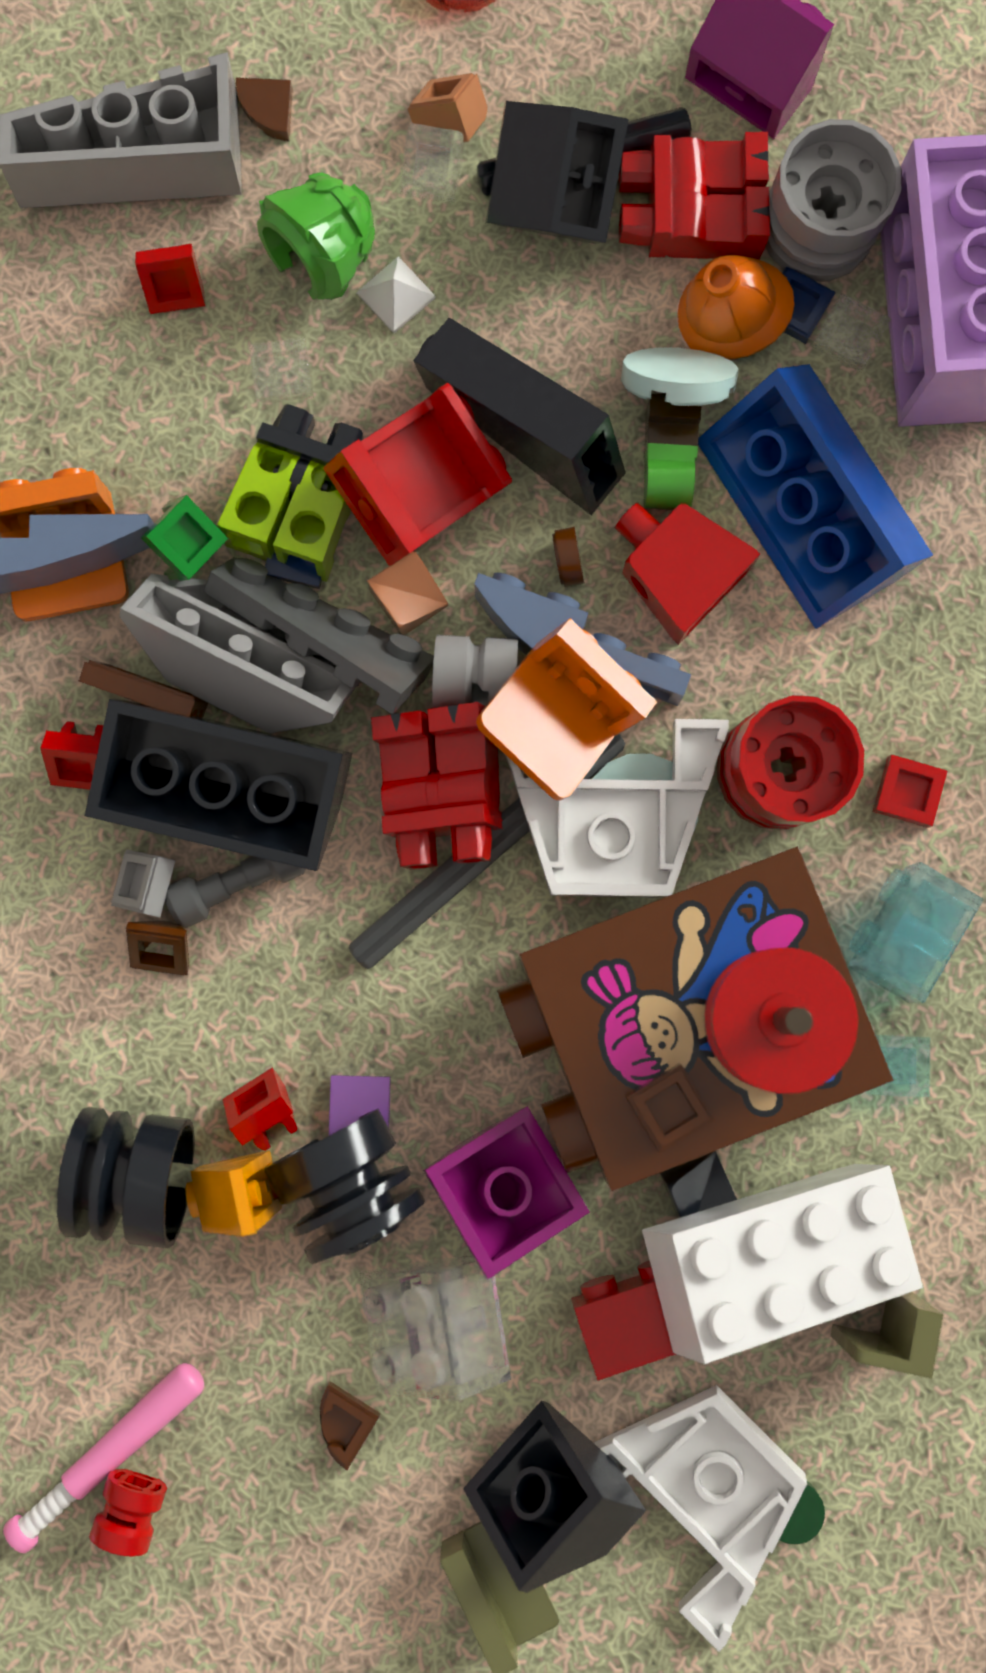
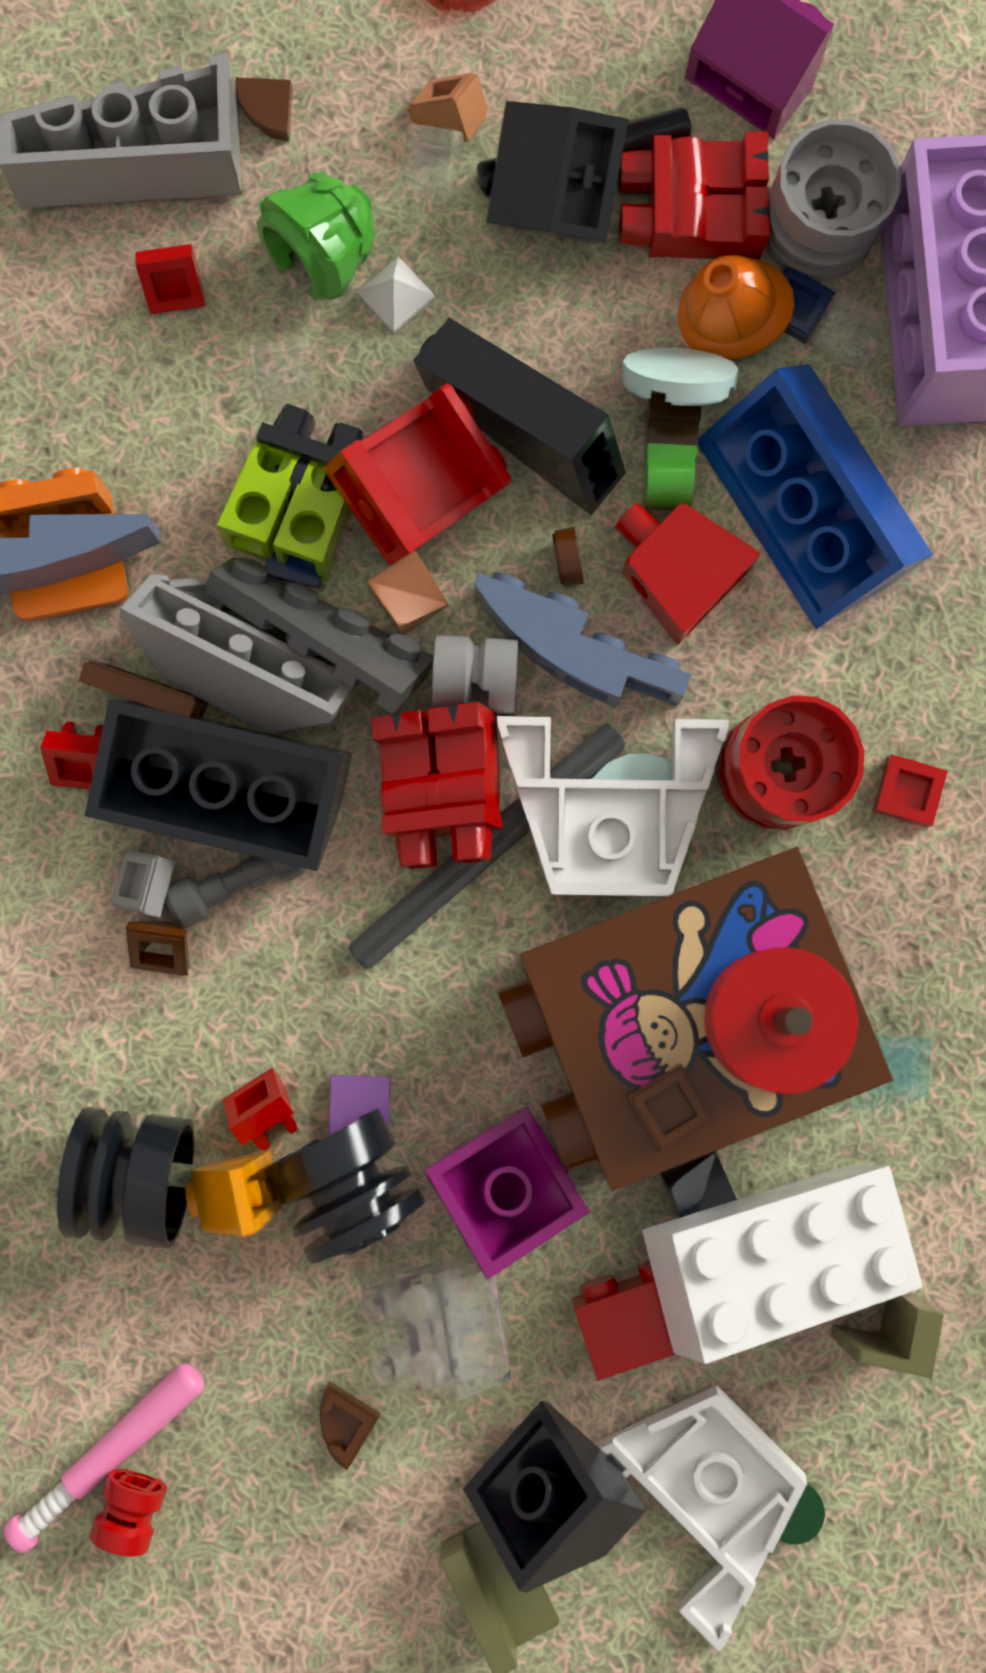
(184, 538): green panel -> none
(563, 709): bracket -> none
(913, 931): clear light blue brick -> none

